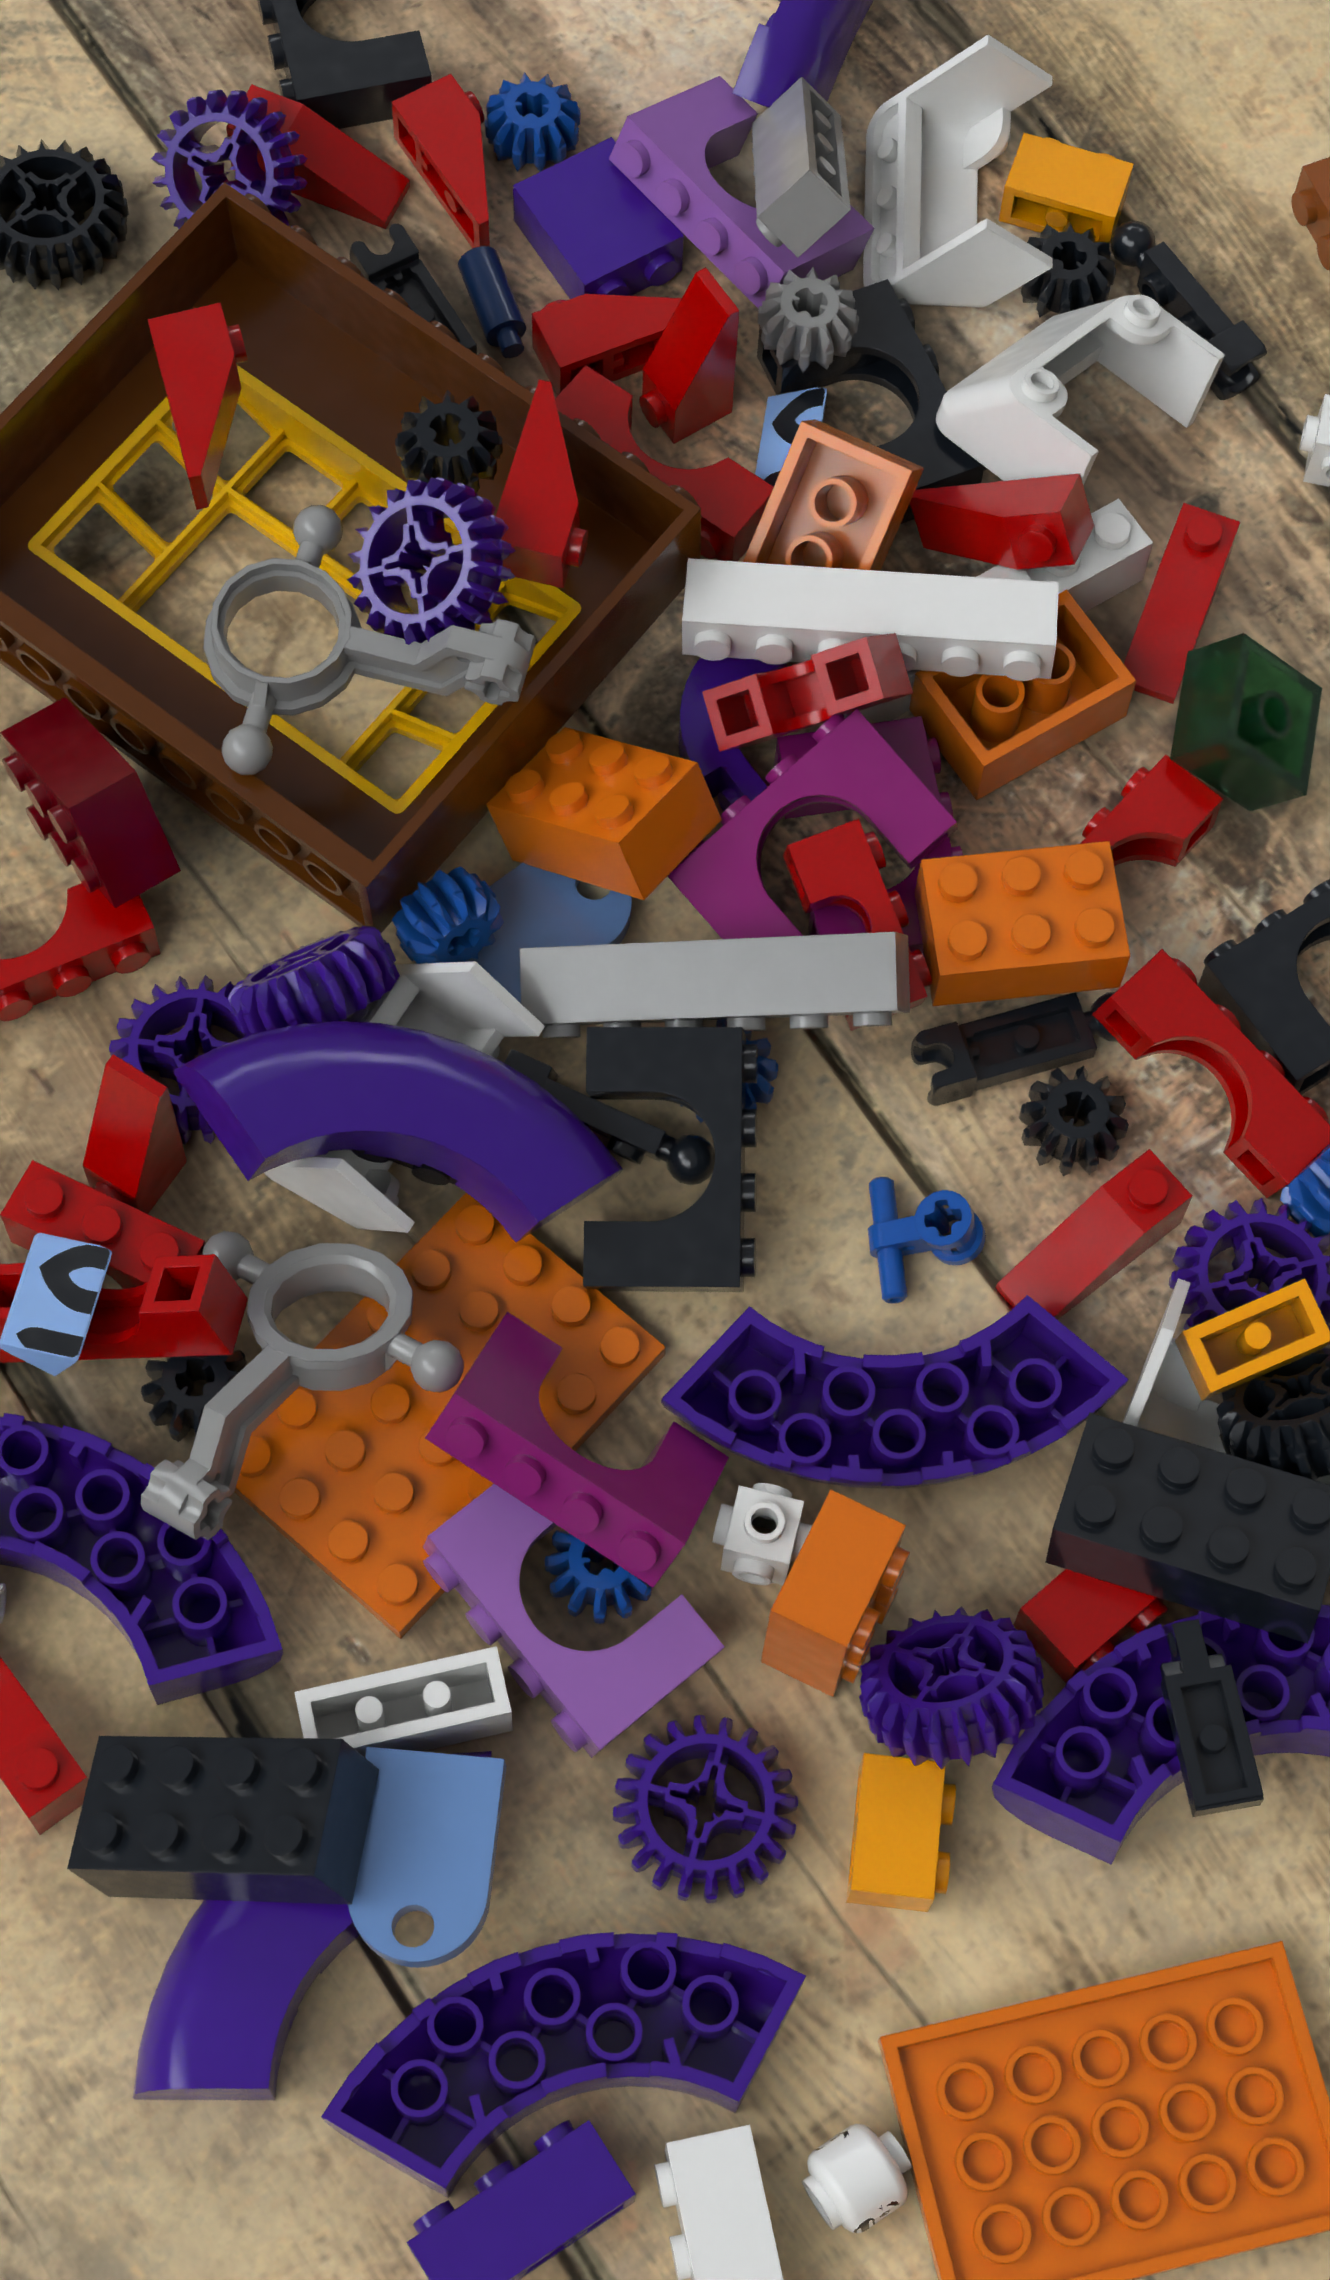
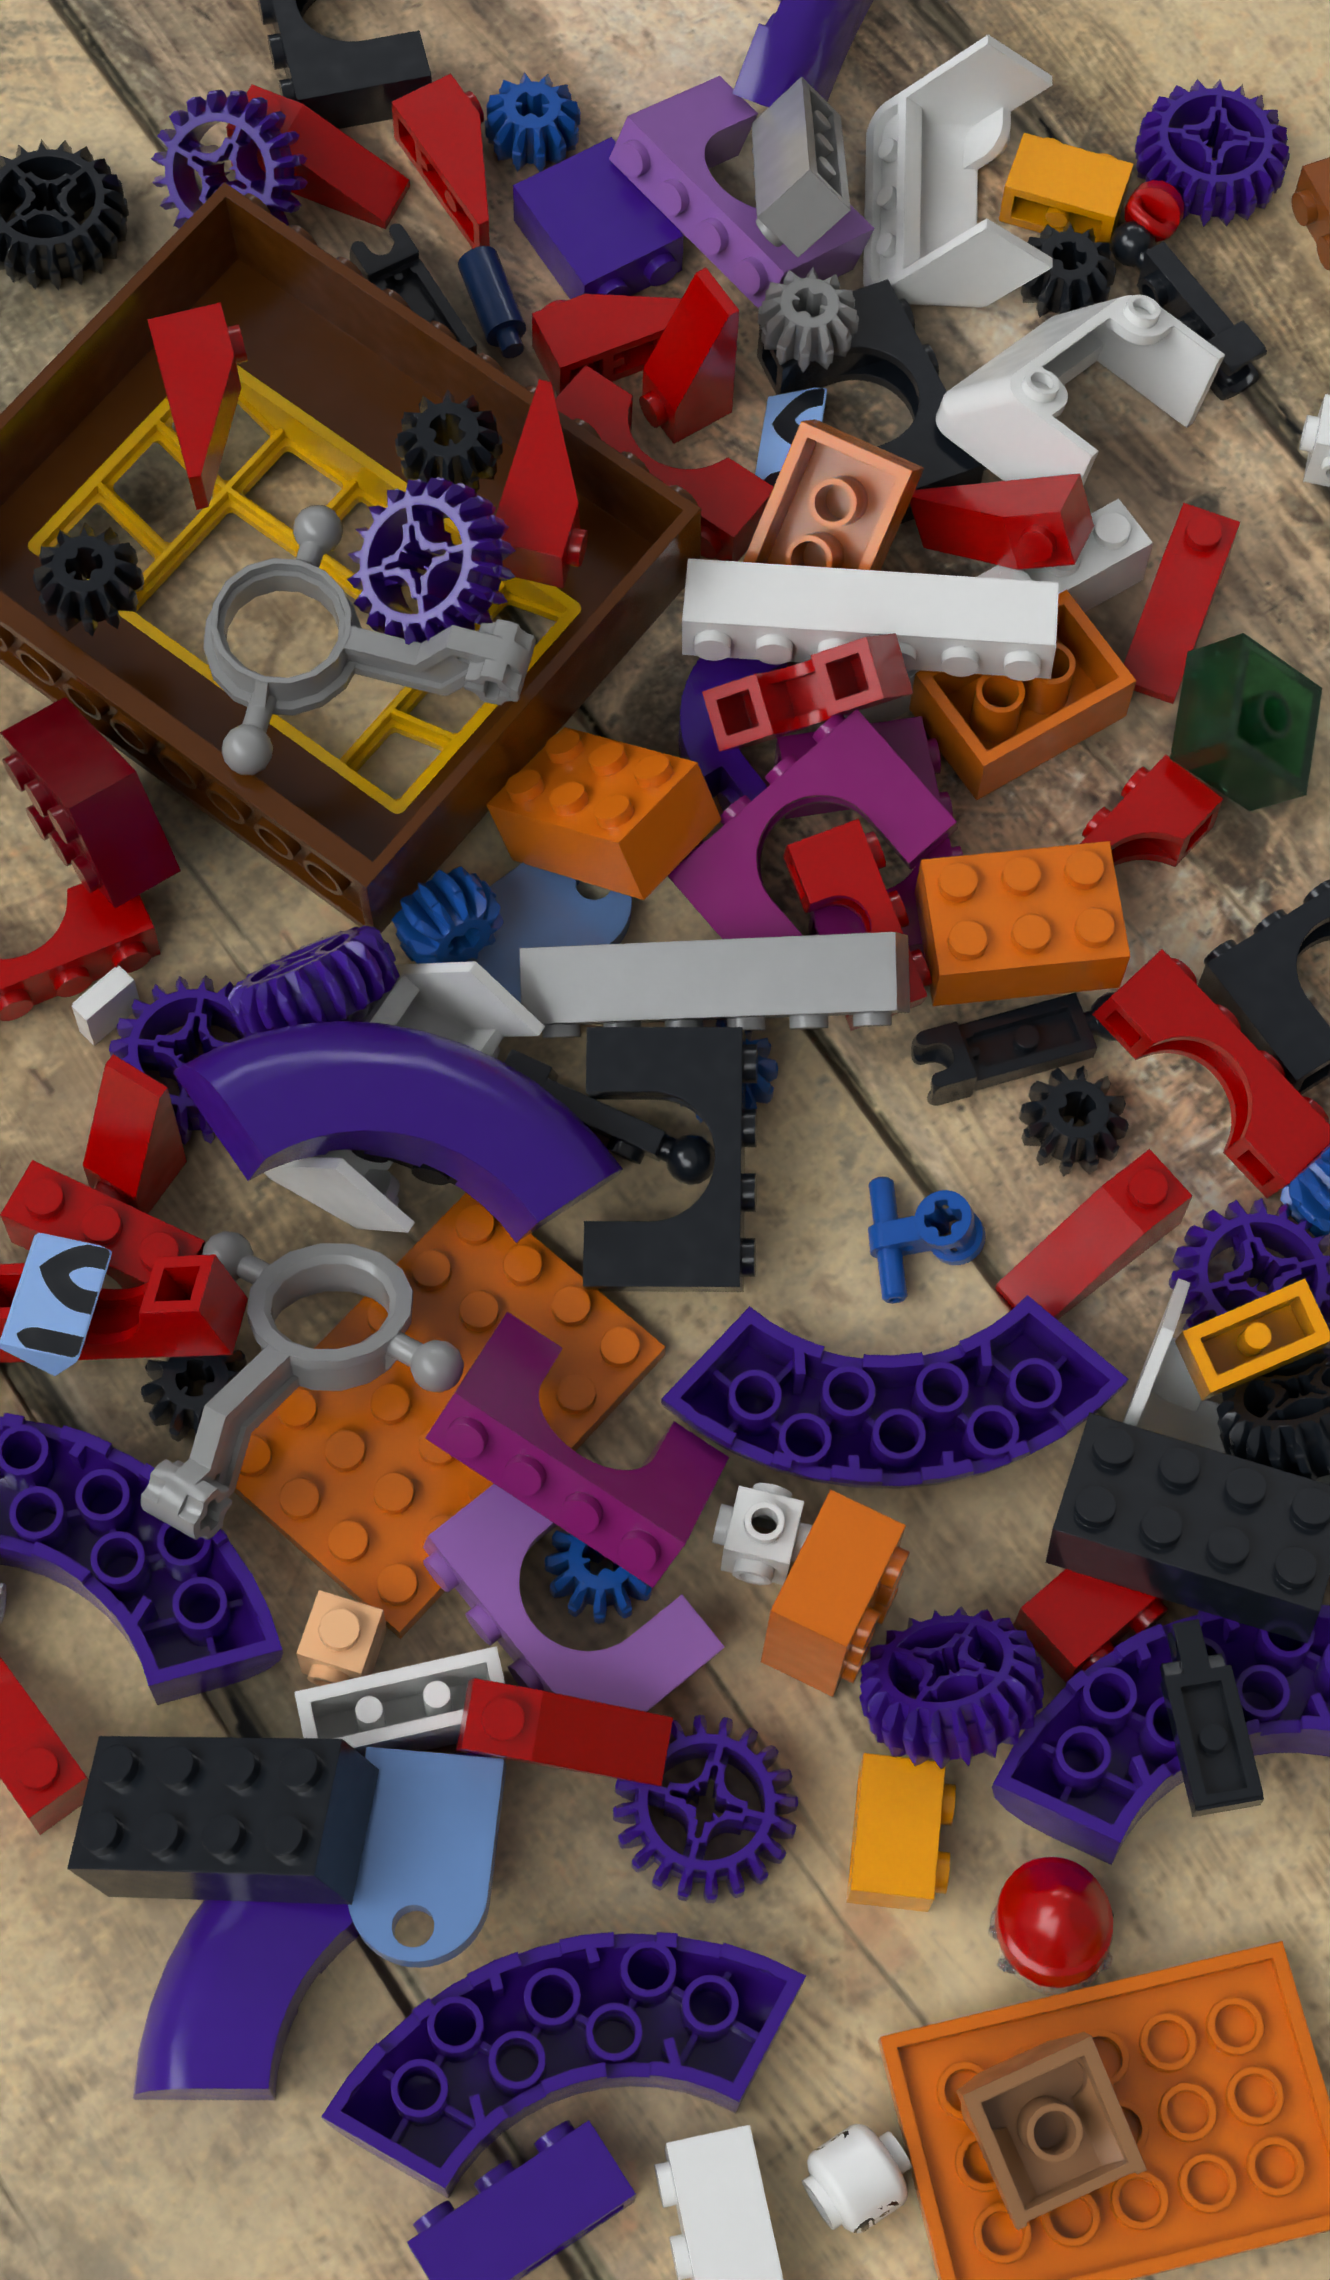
(104, 1003): none -> white tile
(111, 574): none -> black gear
(340, 1639): none -> light nougat brick
(564, 1732): none -> red slope
(1049, 2126): none -> medium nougat slope
(1053, 1926): none -> red hair
(1156, 208): none -> red tile
(1244, 141): none -> dark purple gear

